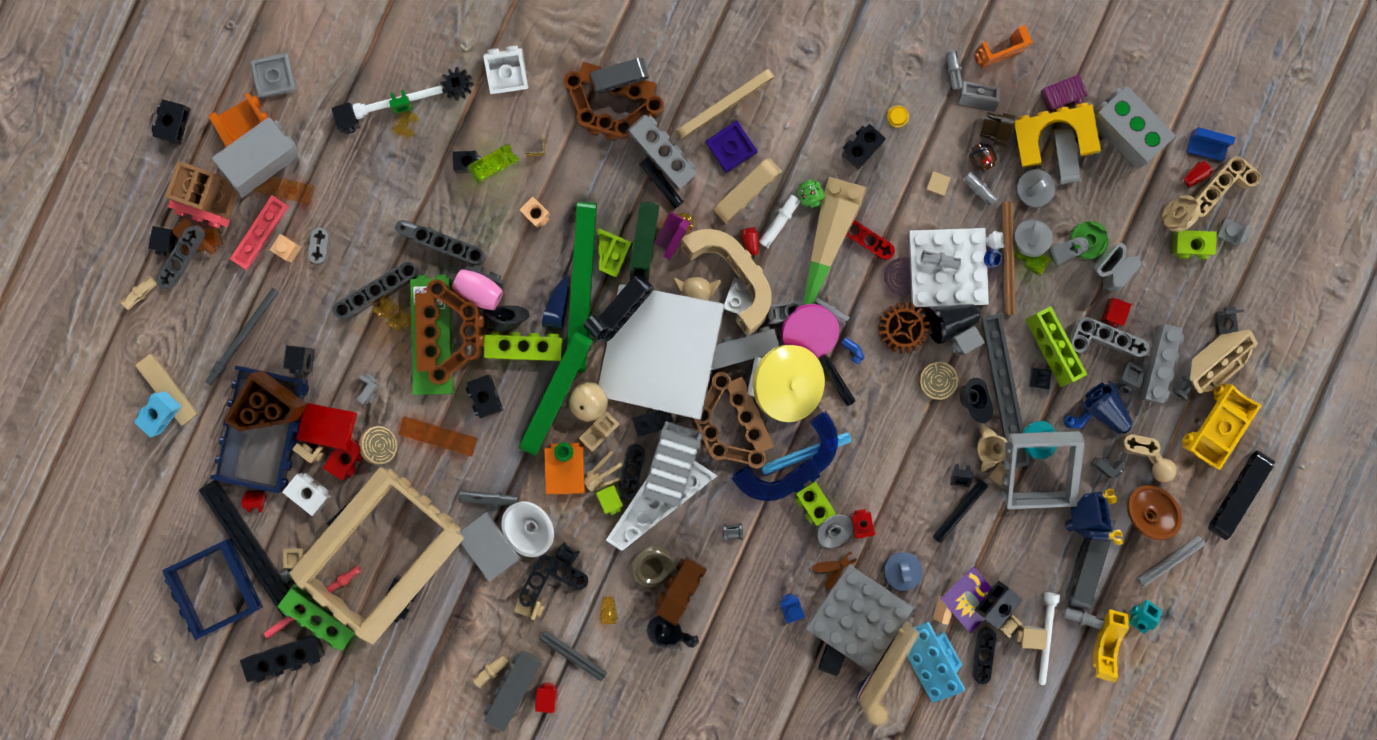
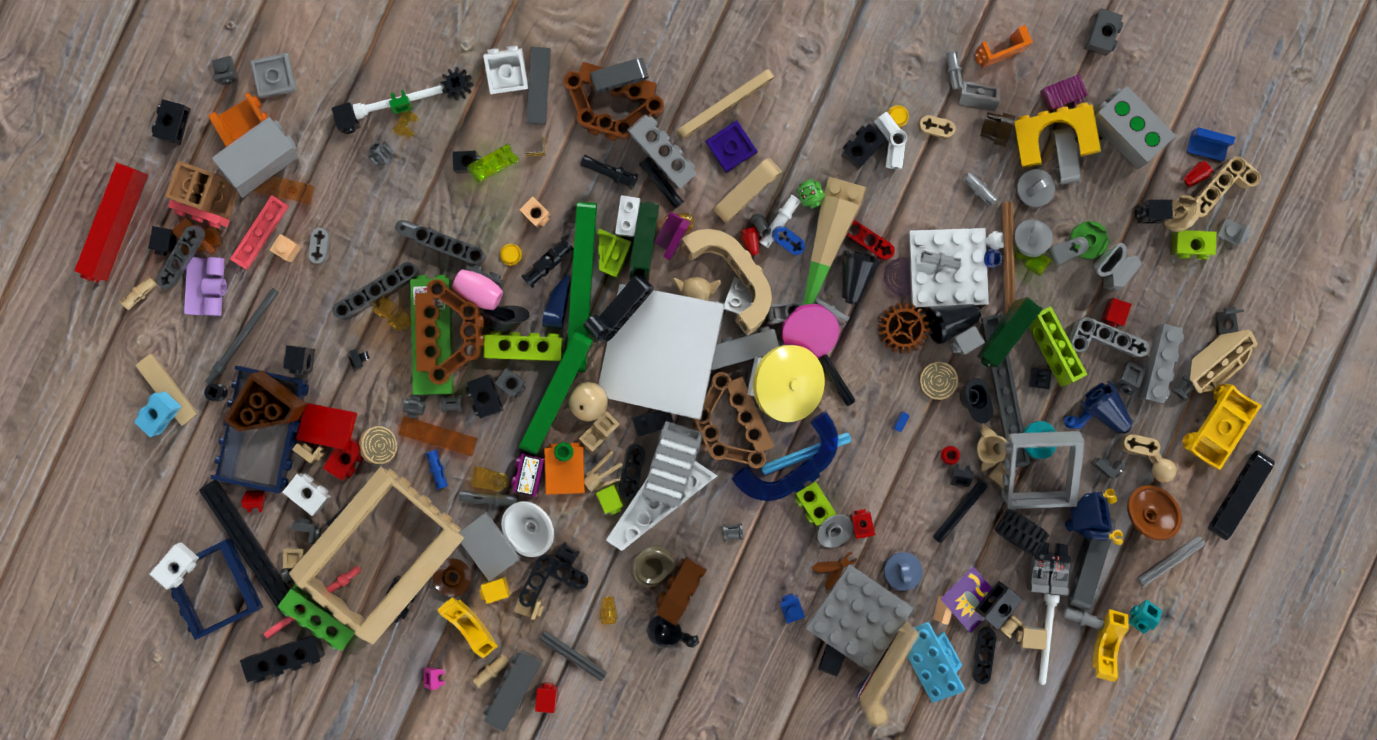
(110, 223): none -> red brick
(164, 570): none -> white brick
(205, 286): none -> lavender panel
(222, 392): none -> black bush
(224, 70): none -> dark grey bracket
(305, 525): none -> dark grey bracket
(357, 359): none -> black tile
(368, 393): light grey bracket -> none
(380, 153): none -> dark grey gear
(414, 406): none -> dark grey gear
(431, 678): none -> dark pink tile
(436, 469): none -> blue pin
(445, 584): none -> reddish brown dish
(451, 403): none -> dark grey bush
(469, 625): none -> yellow arch
(485, 479): none -> clear yellow piece
(494, 590): none -> yellow brick
(505, 377): none -> dark grey brick
(511, 254): none -> yellow piece
(528, 474): none -> brick
(538, 85): none -> dark grey tile
(544, 265): none -> black piece
(618, 174): none -> black pin
(627, 216): none -> white brick
(759, 223): none -> dark grey pin
(790, 237): none -> blue beam
(855, 349): blue arm -> none
(857, 274): none -> black cone
(895, 151): none -> white piece
(901, 421): none -> blue tile
(938, 122): none -> tan beam
(938, 183): tan tile -> none
(956, 455): none -> red plate
(982, 157): head -> none
(1009, 331): none -> dark green slope
(1021, 532): none -> black tyre
(1050, 570): none -> hips
(1096, 40): none -> dark grey brick
(1154, 212): none -> black brick

